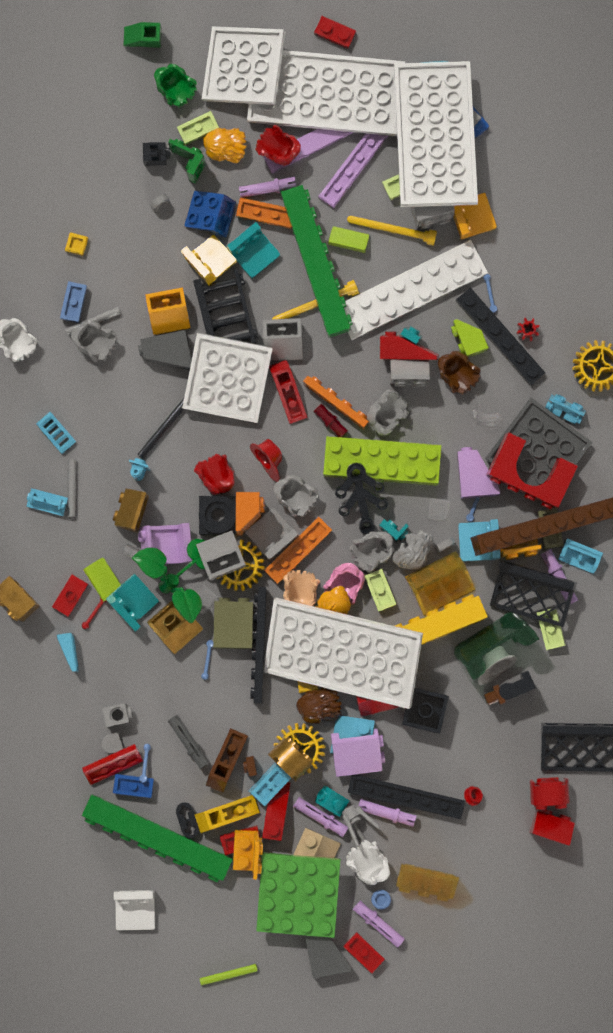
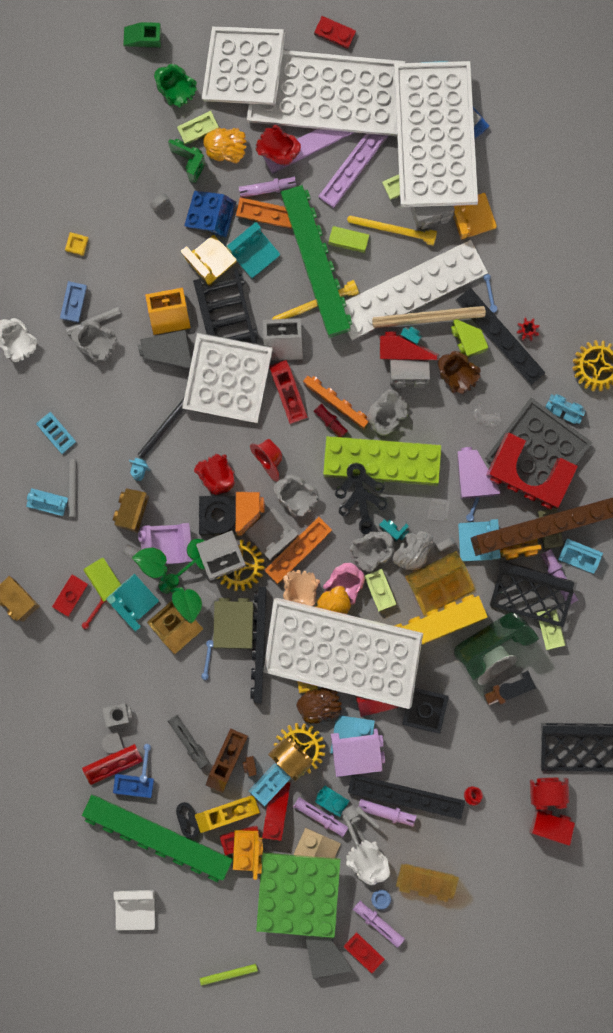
(68, 647): medium azure slope -> none
(155, 153): black brick -> none
(427, 317): none -> tan axle

